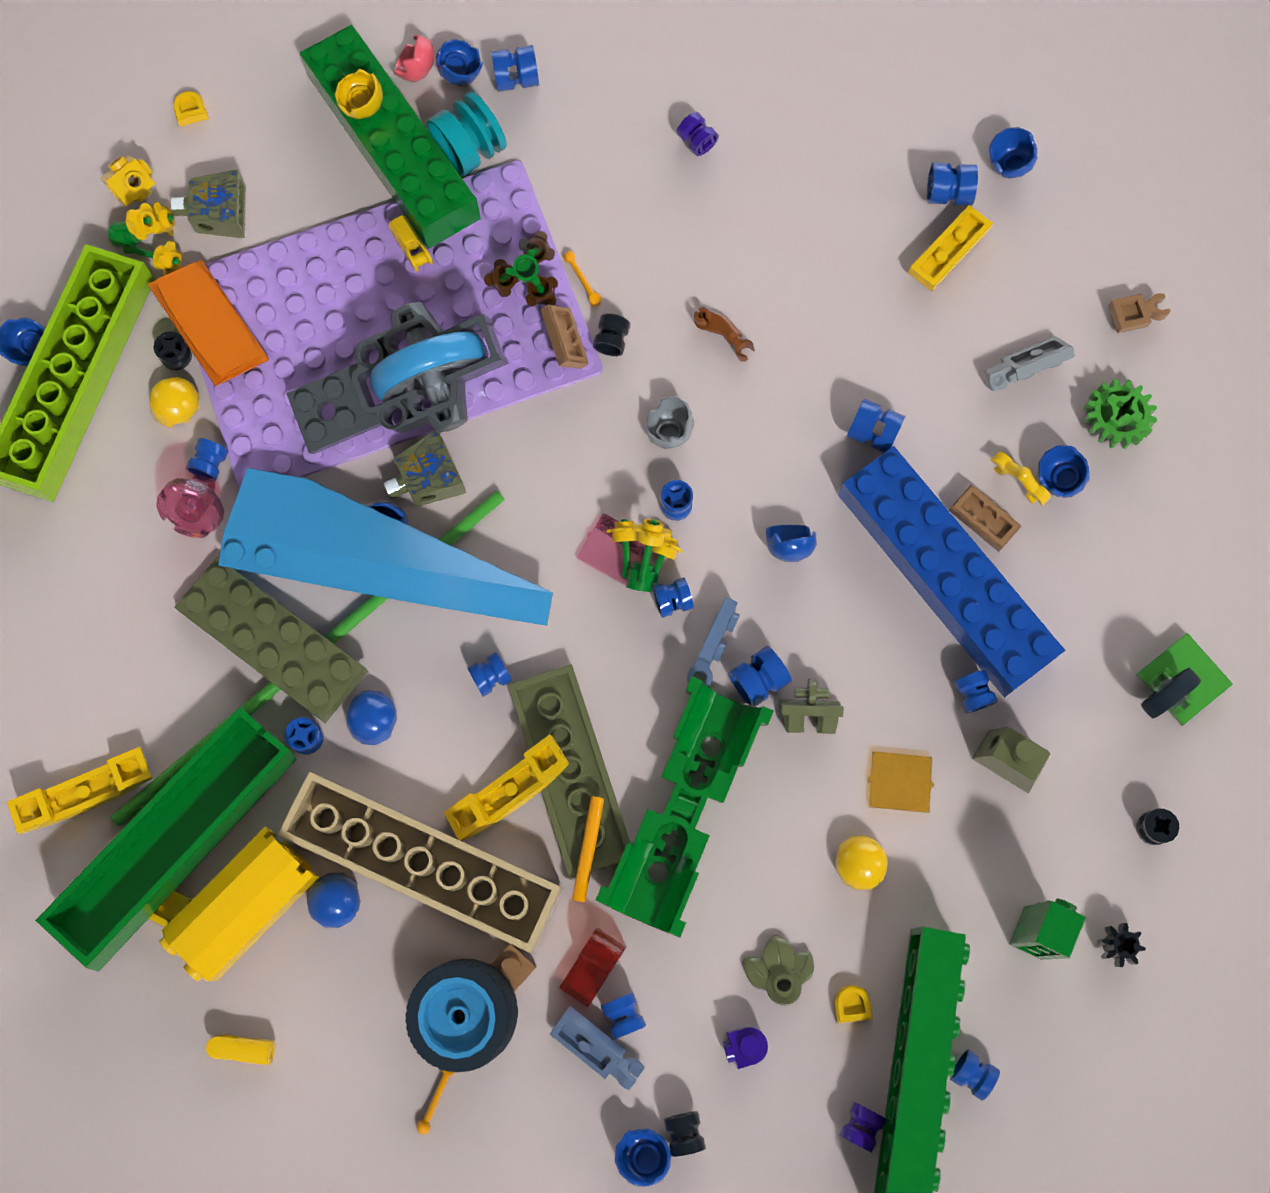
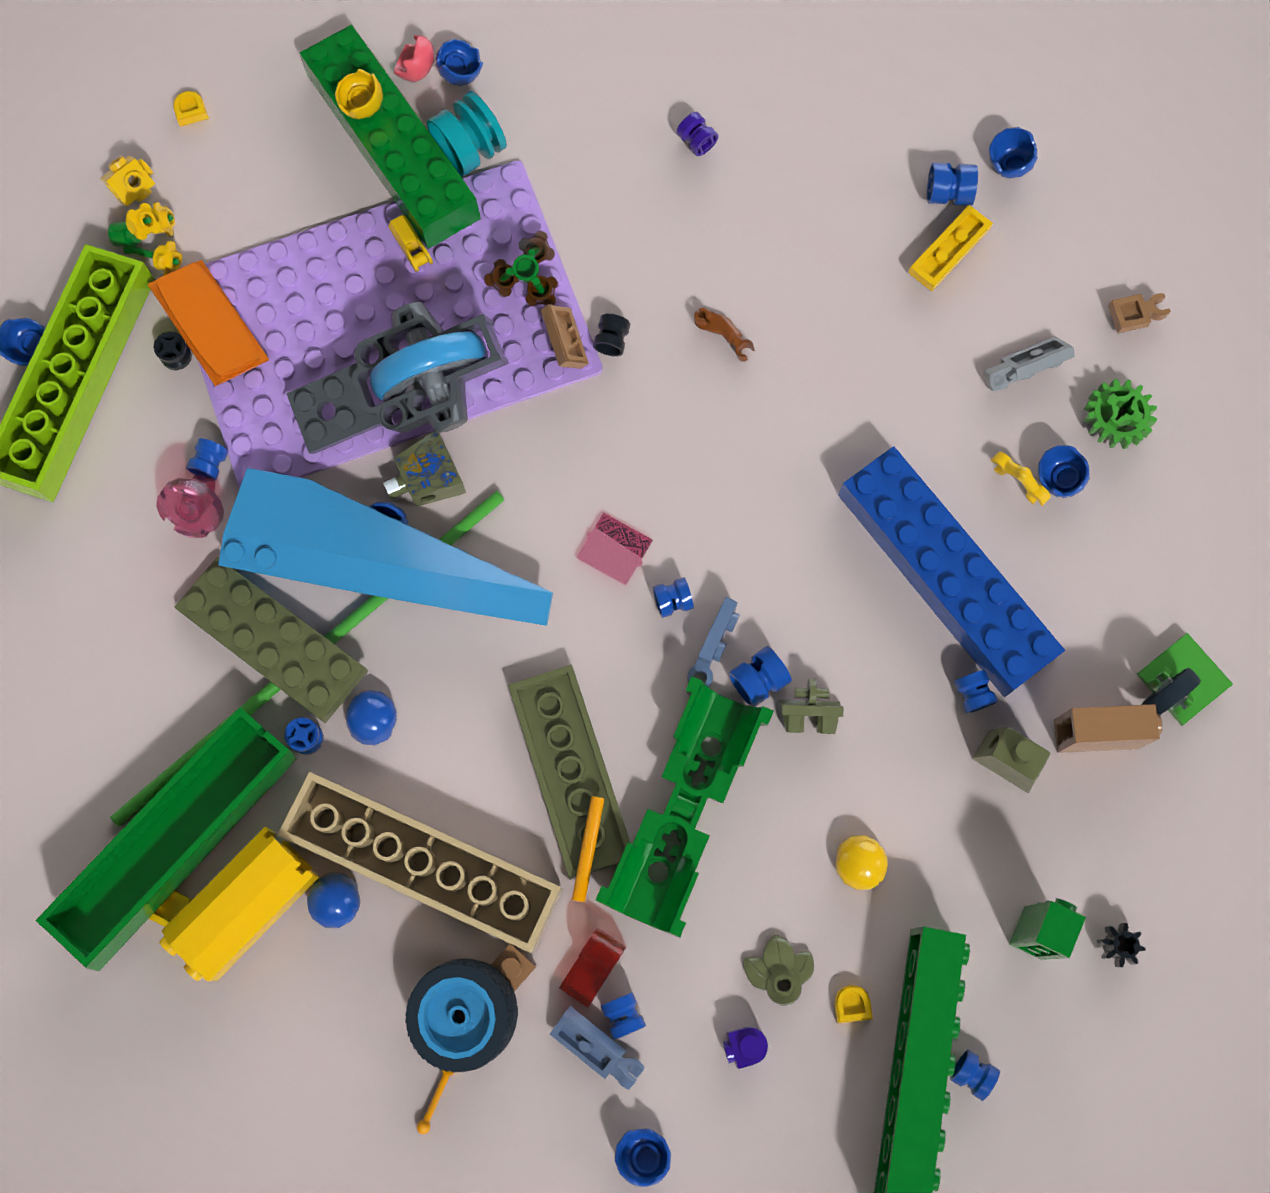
(80, 793): yellow slope -> none
(173, 401): yellow hair -> none
(214, 204): olive torso -> none
(241, 1049): yellow bar -> none
(488, 673): blue wheel -> none
(509, 791): yellow slope -> none
(526, 67): blue wheel -> none
(594, 298): light orange hinge -> none
(655, 539): plant -> none
(669, 423): light grey hair -> none
(679, 494): blue wheel -> none
(683, 1125): black wheel -> none
(790, 542): blue hair -> none
(865, 421): blue wheel -> none
(866, 1119): dark purple wheel -> none
(900, 782): clear yellow piece -> none
(985, 518): medium nougat plate -> none
(1107, 728): none -> medium nougat brick
(1150, 830): black wheel -> none

